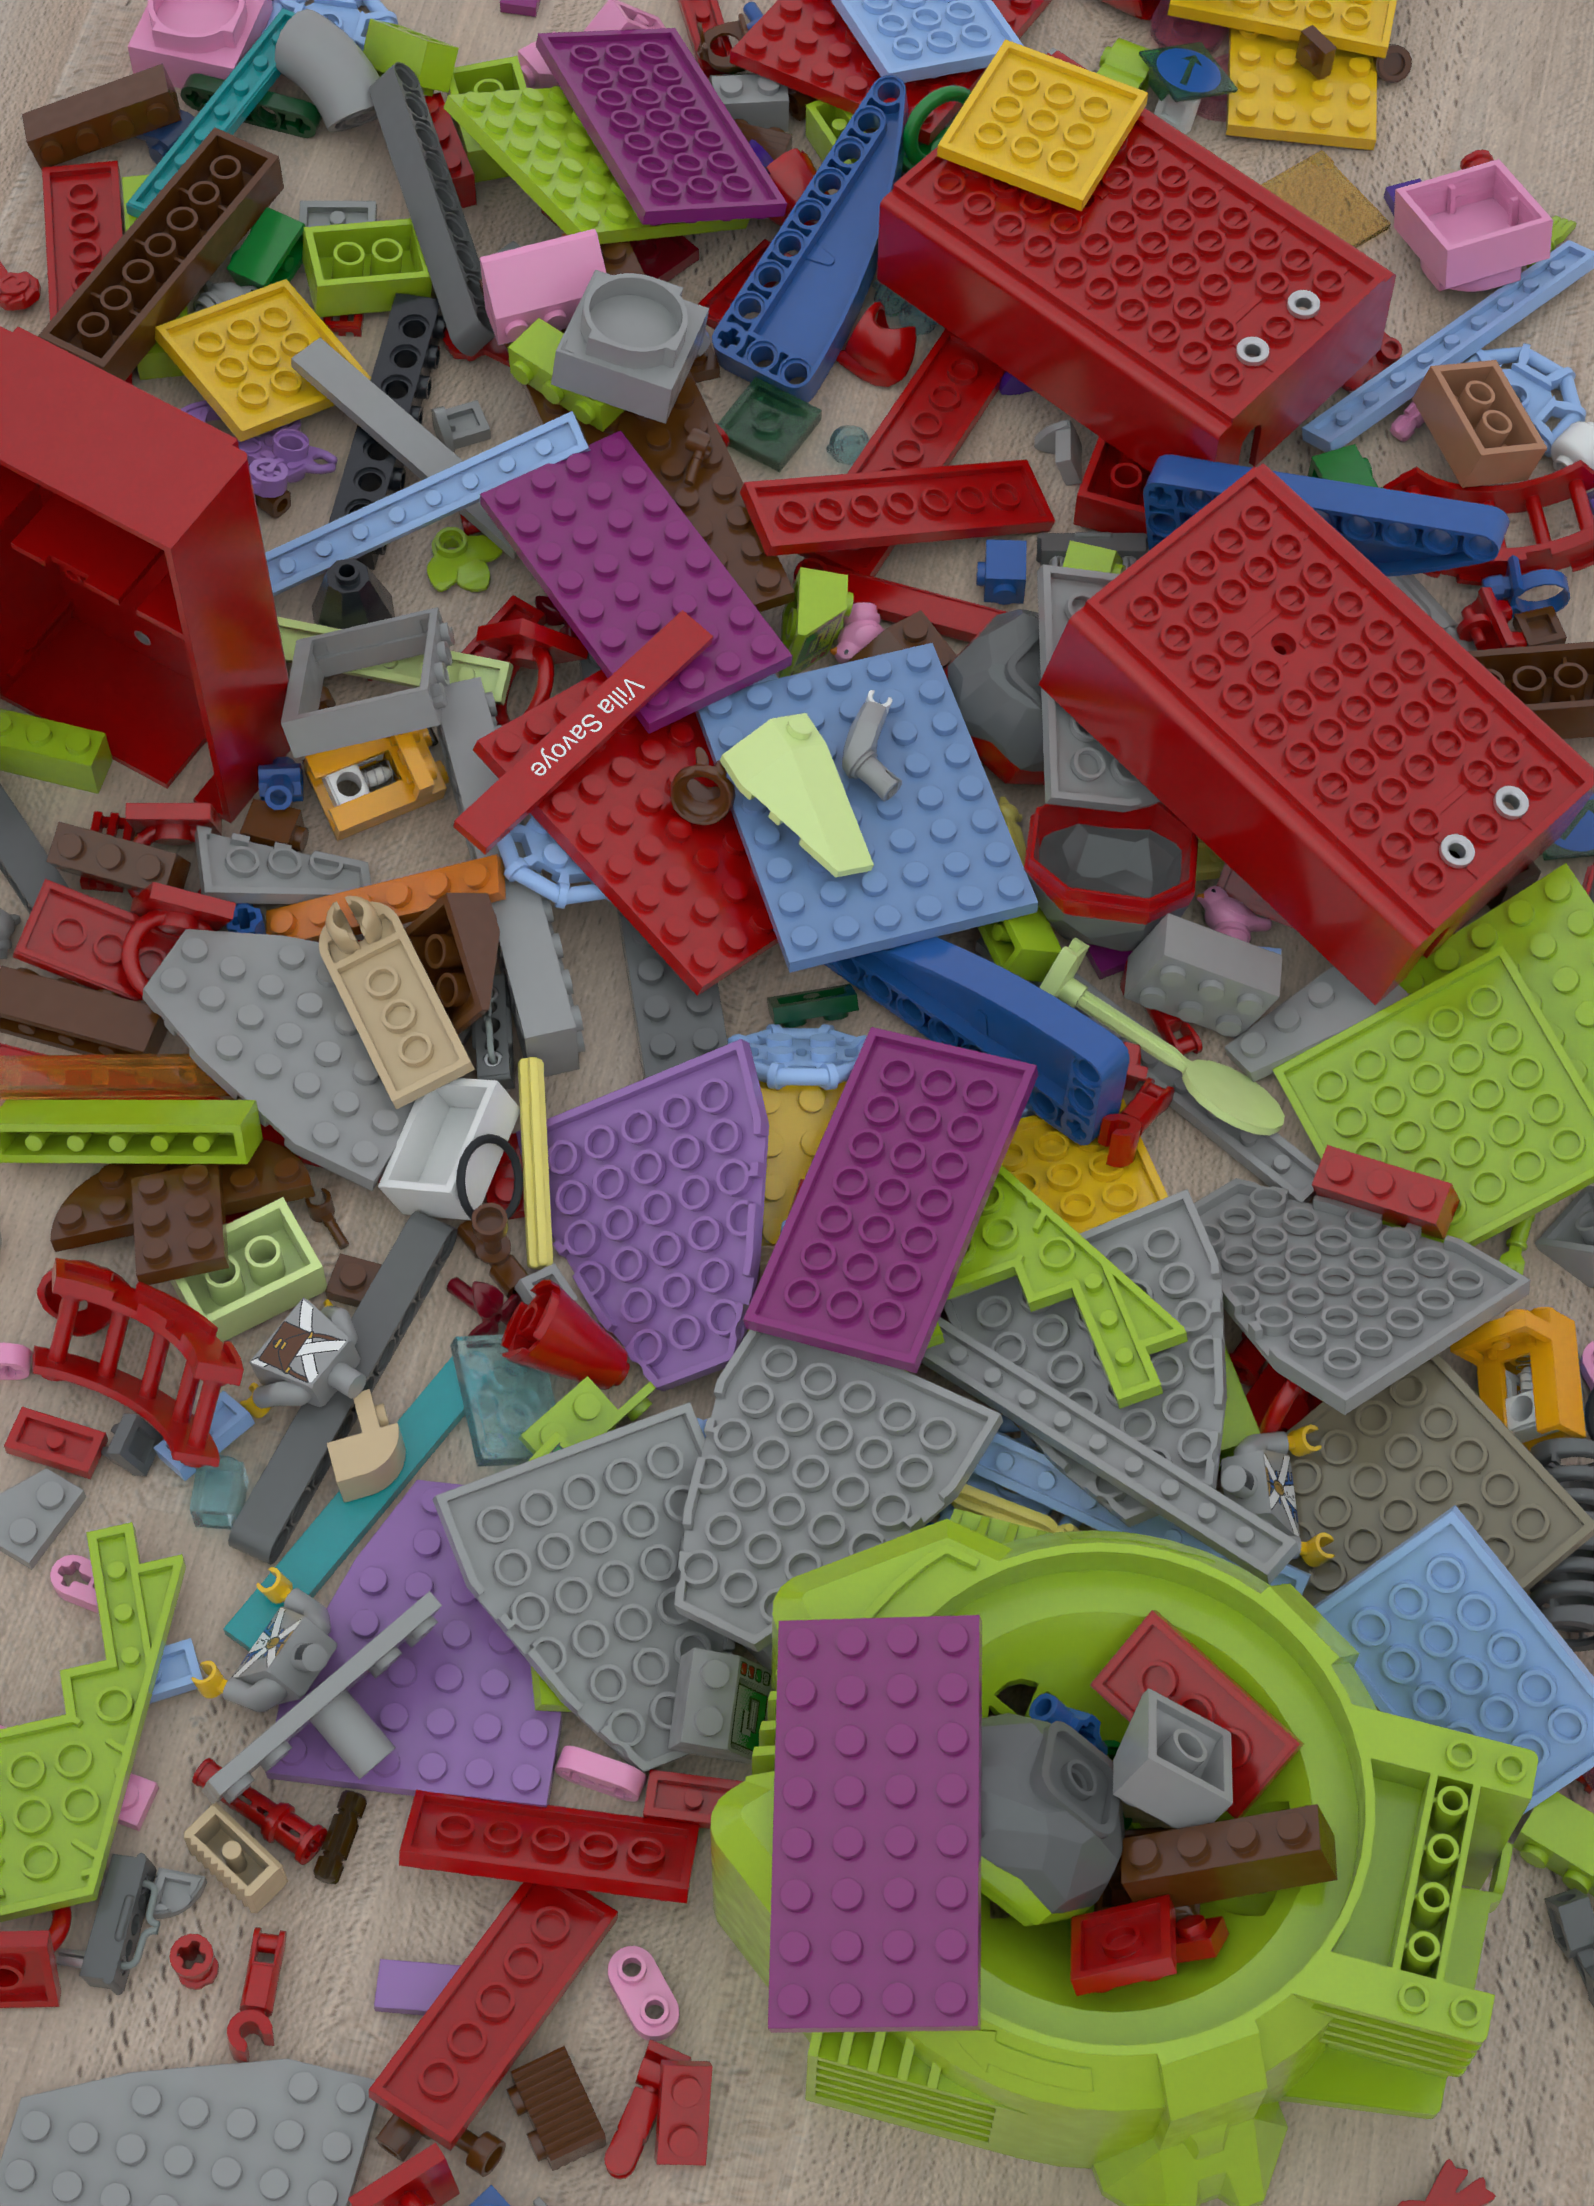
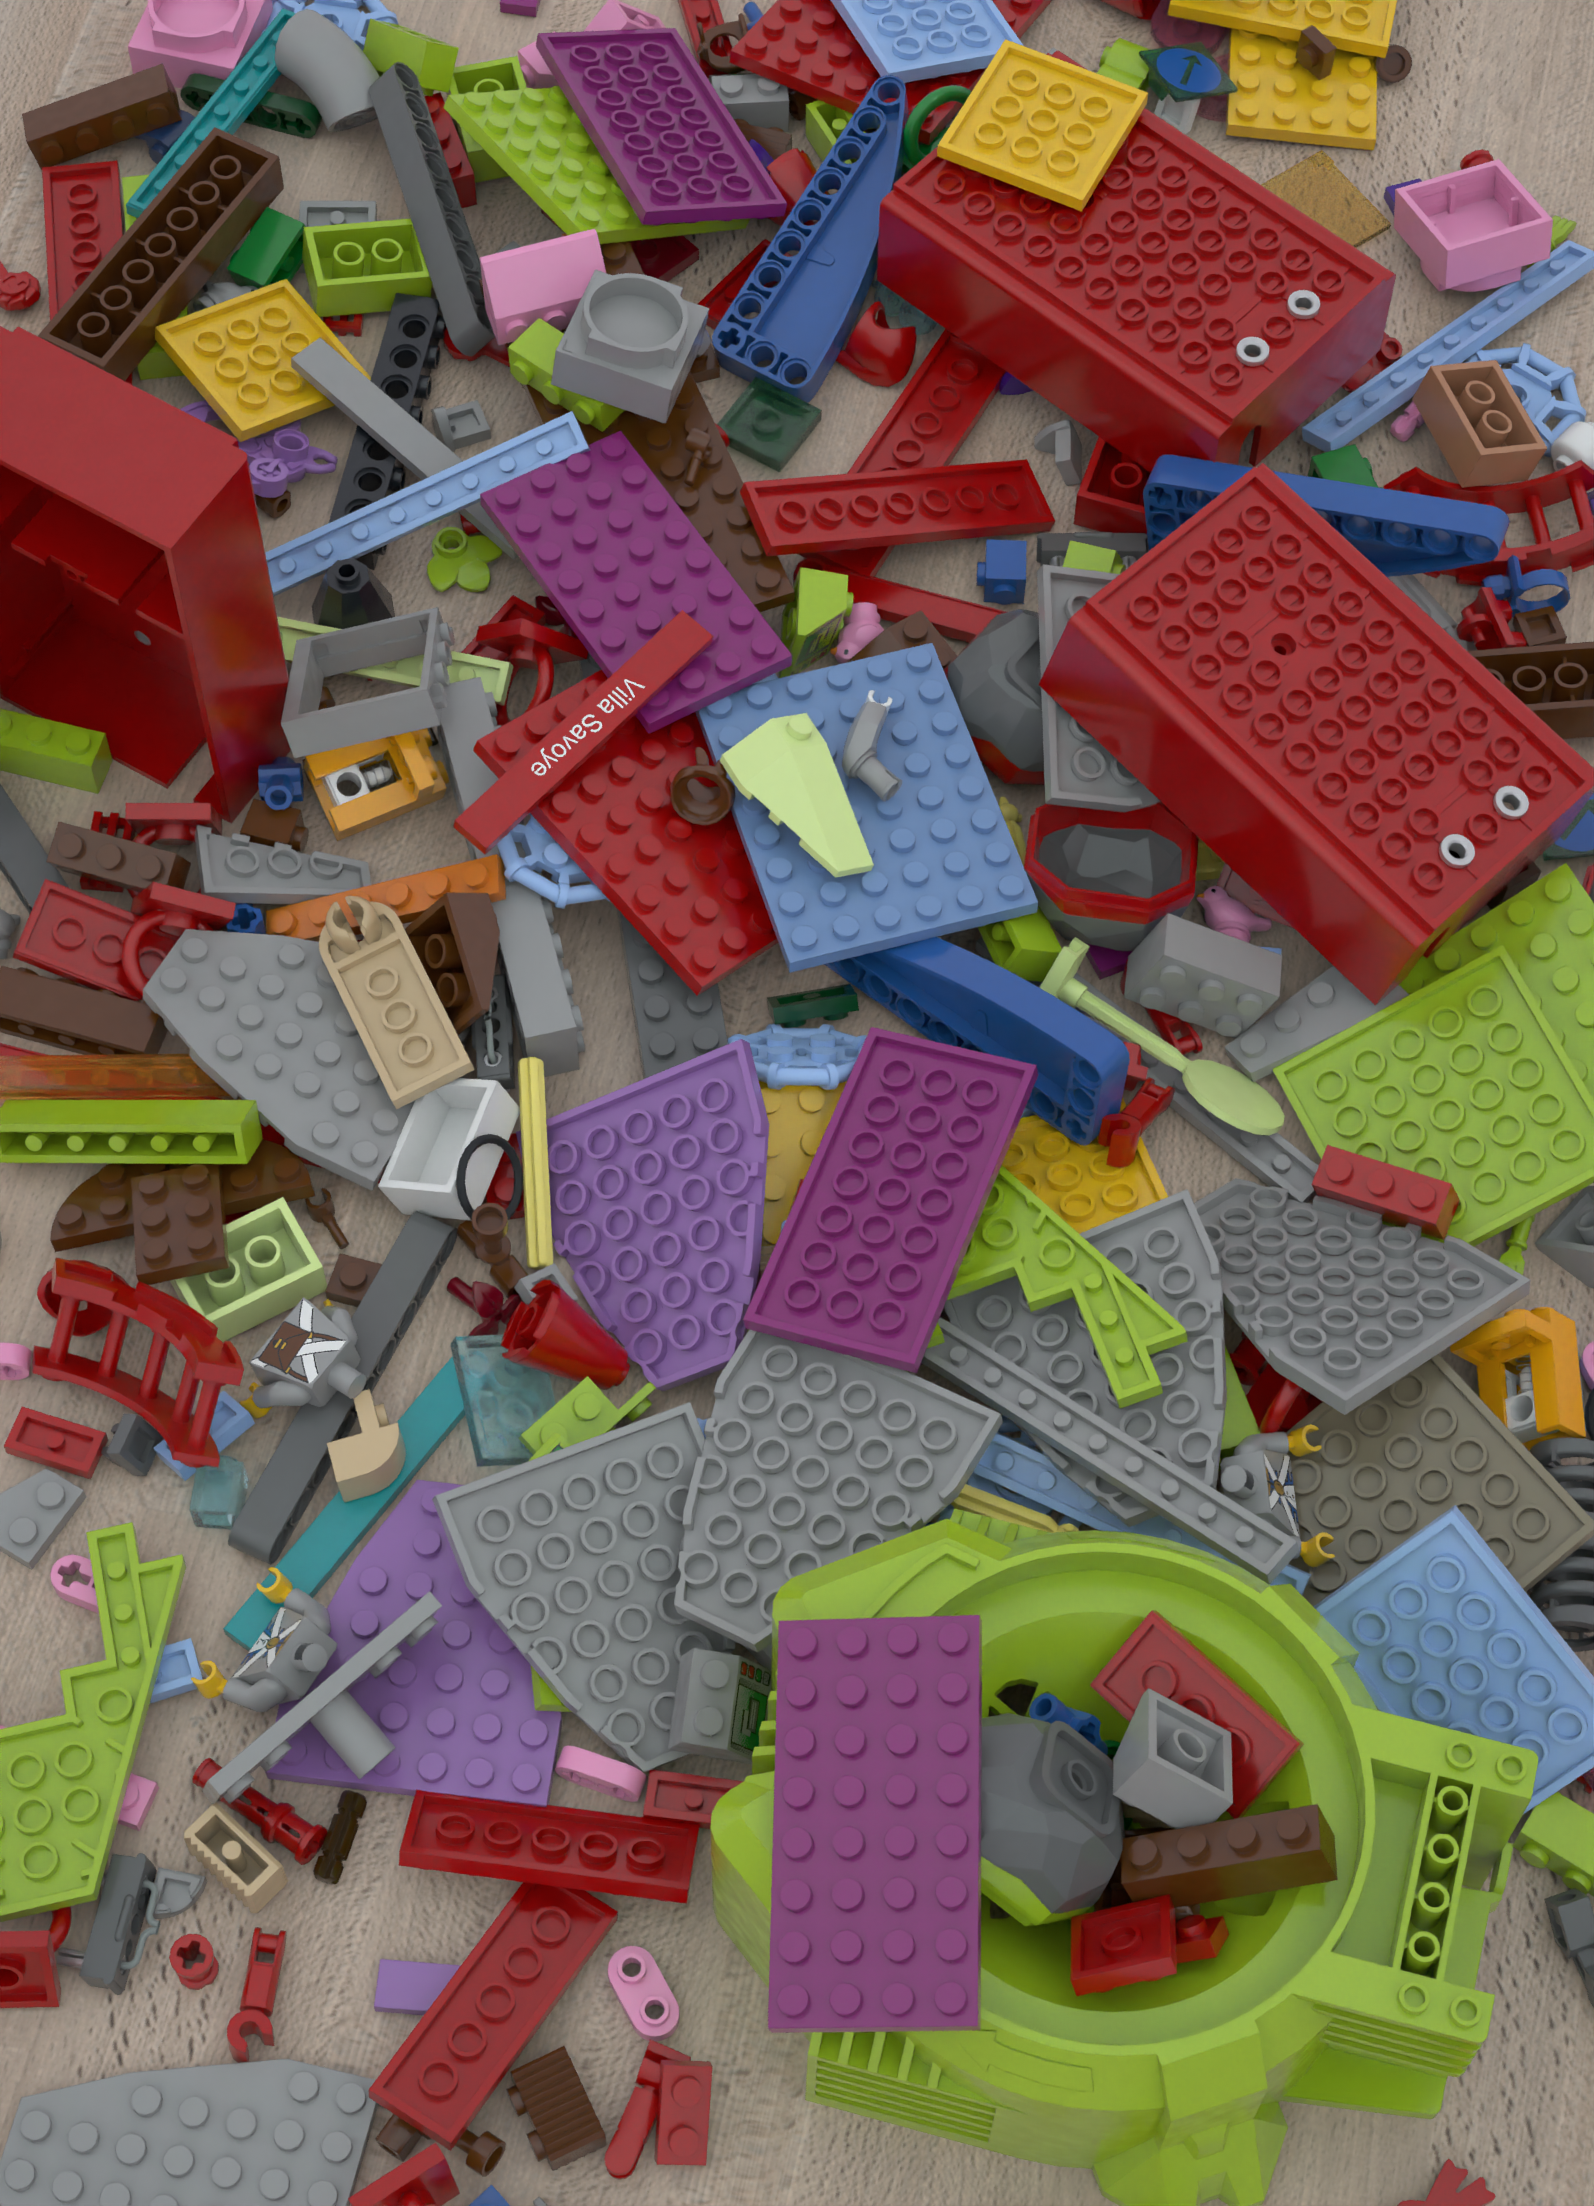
(847, 443): clear light blue tile -> none

